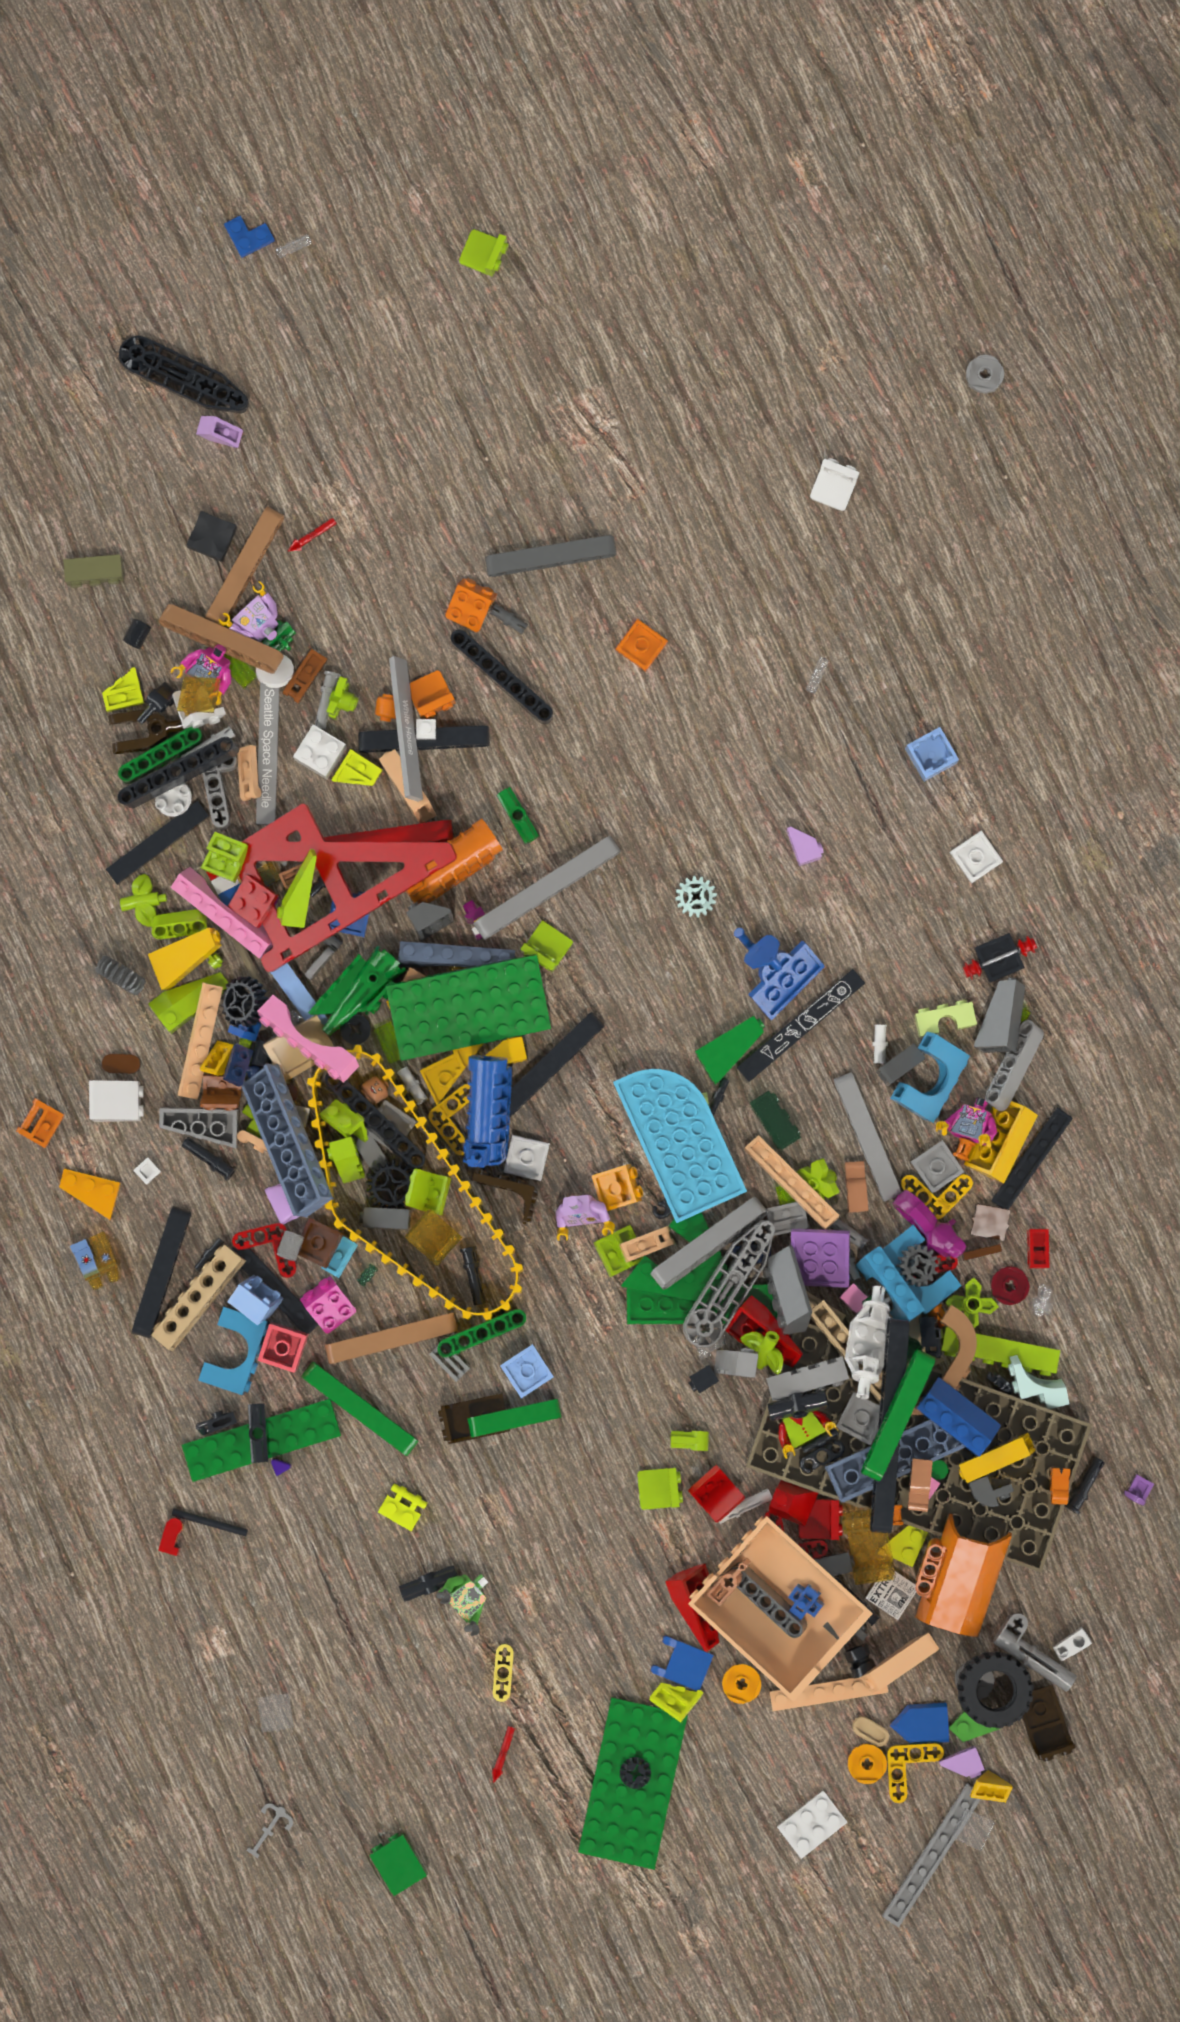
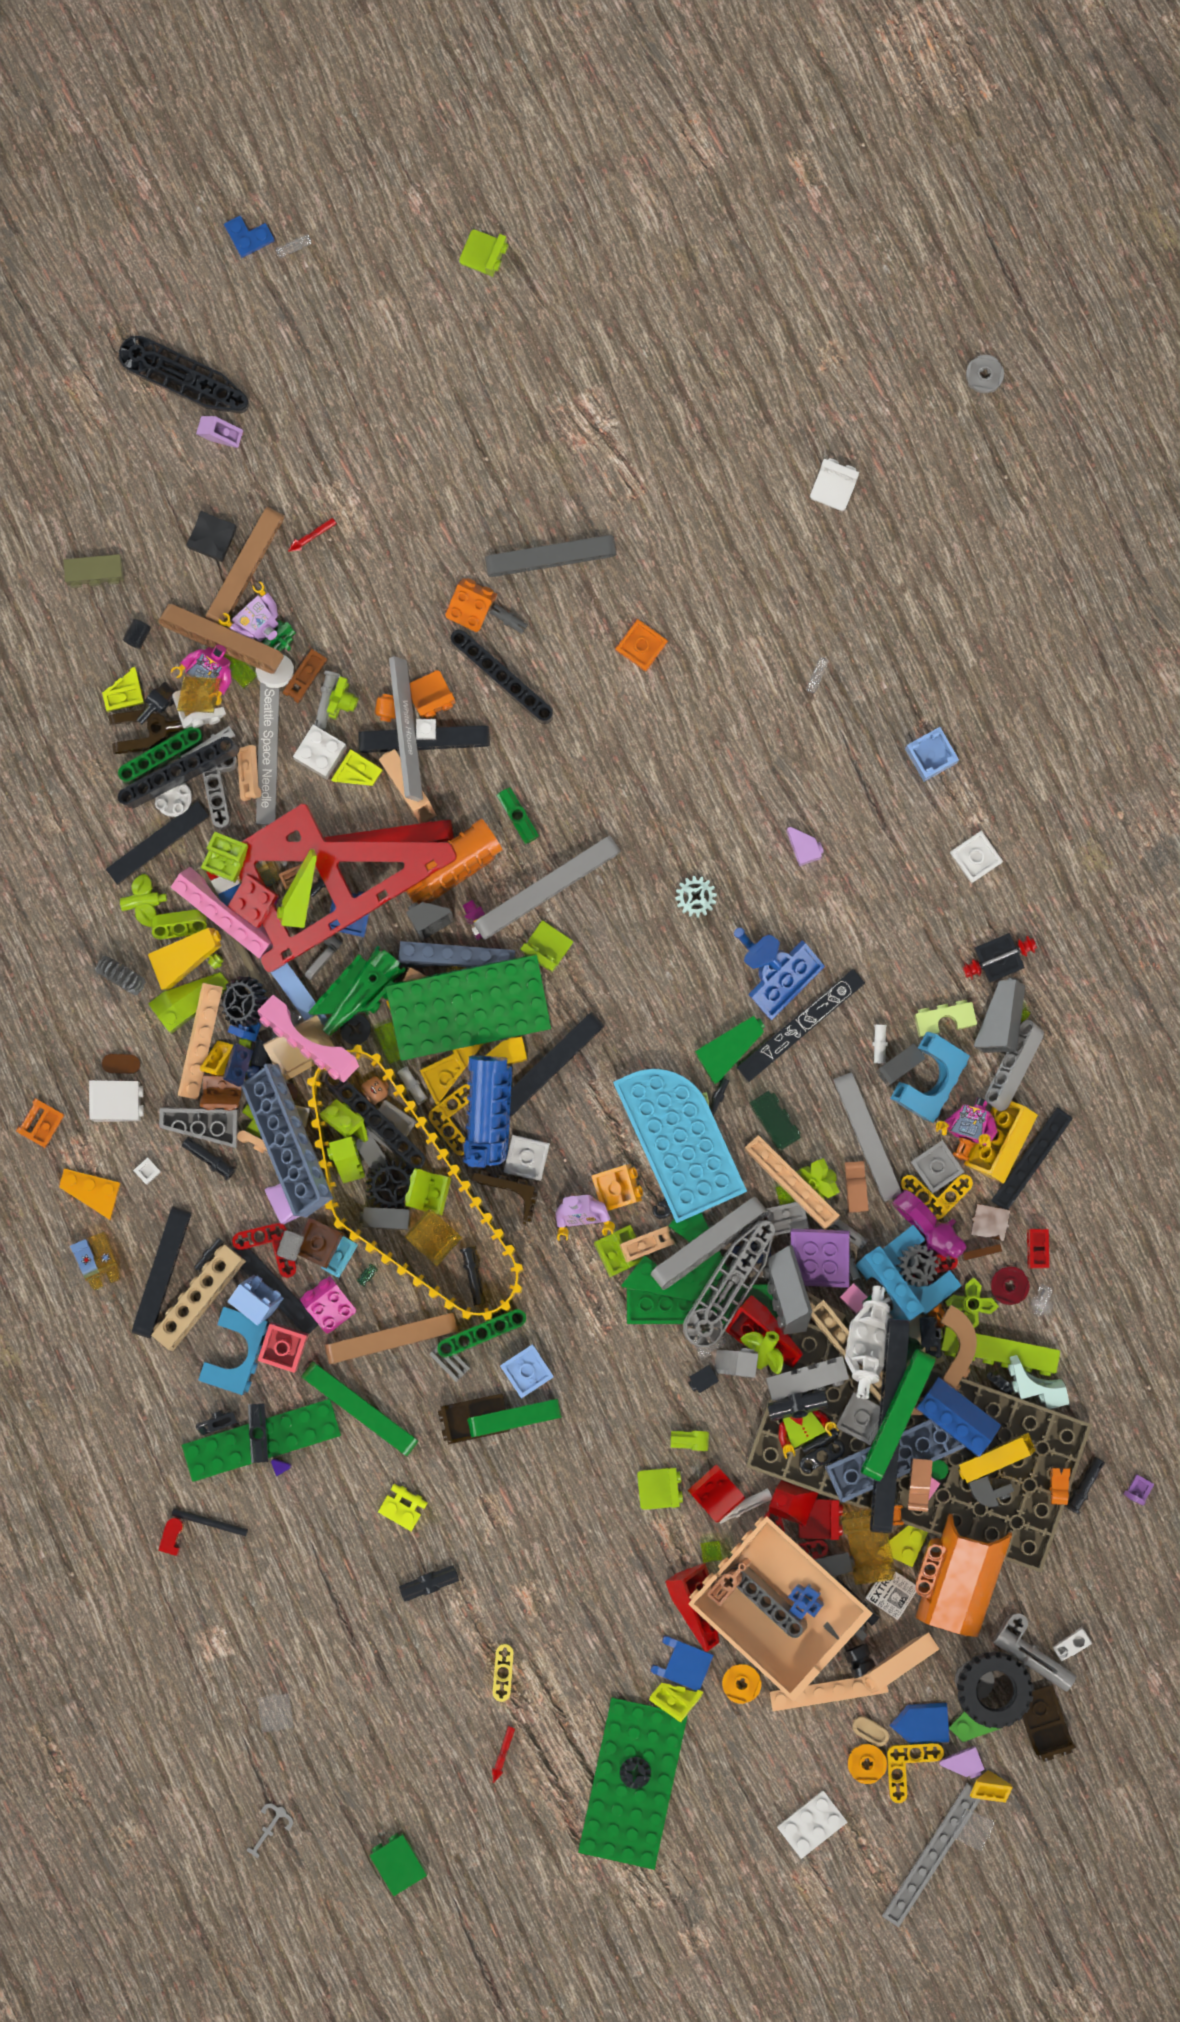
(465, 1599): torso -> none
(711, 1551): none -> clear neon green plate

